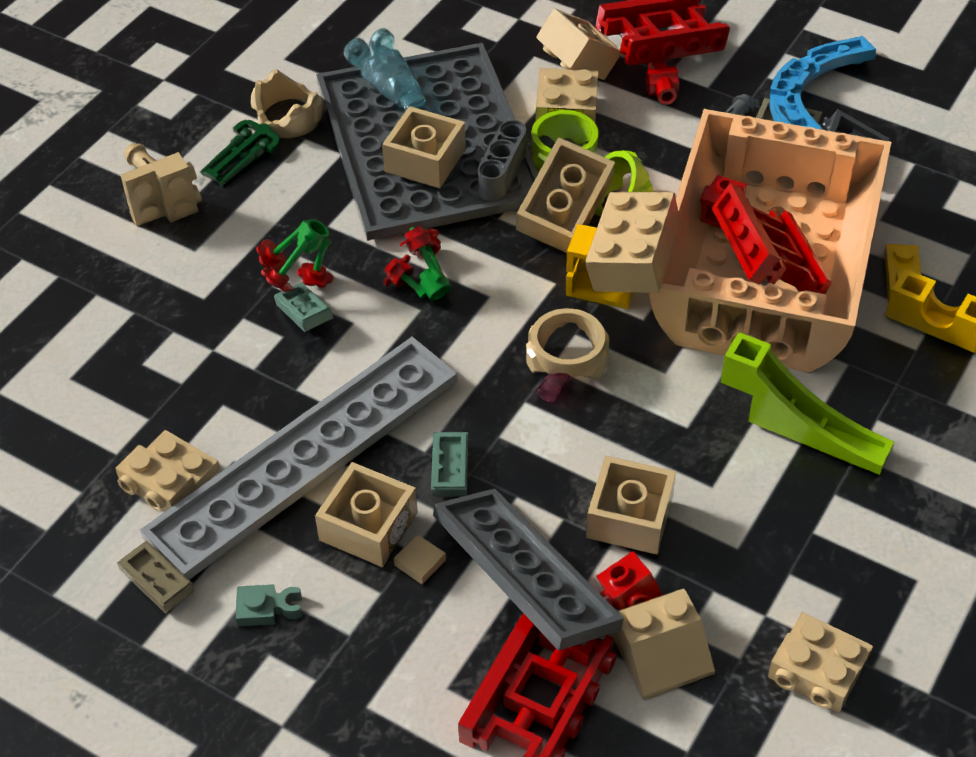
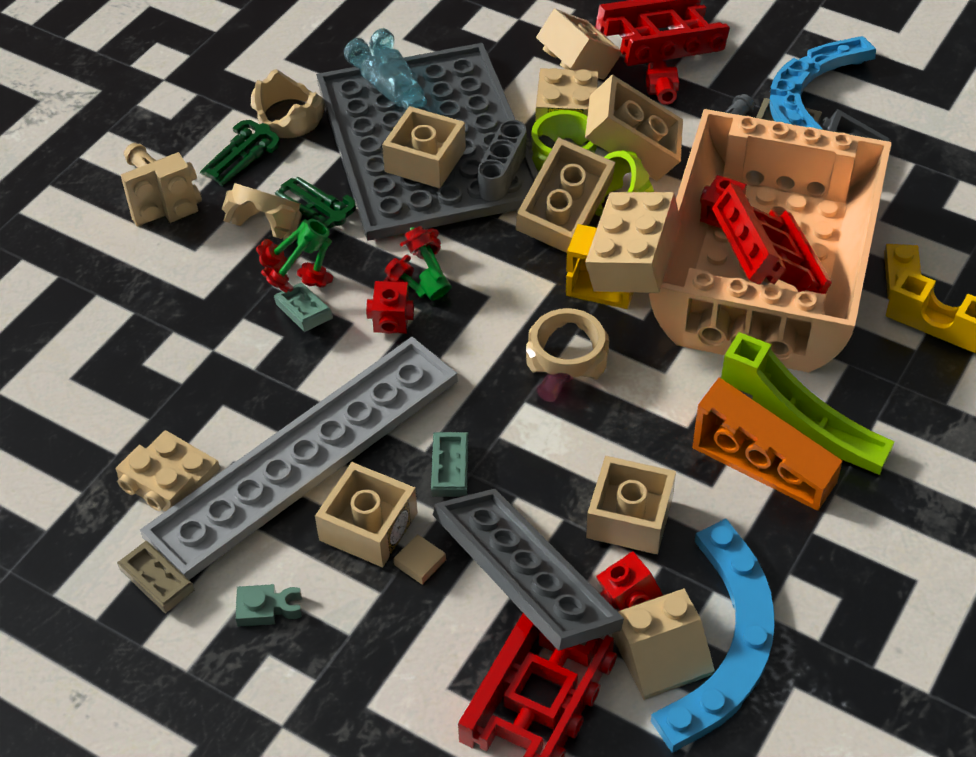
(245, 202): none -> tan piece
(330, 203): none -> dark green piece
(390, 314): none -> red brick
(631, 121): none -> tan brick
(749, 651): none -> dark azure plate
(763, 446): none -> orange wedge
(819, 662): tan plate -> none

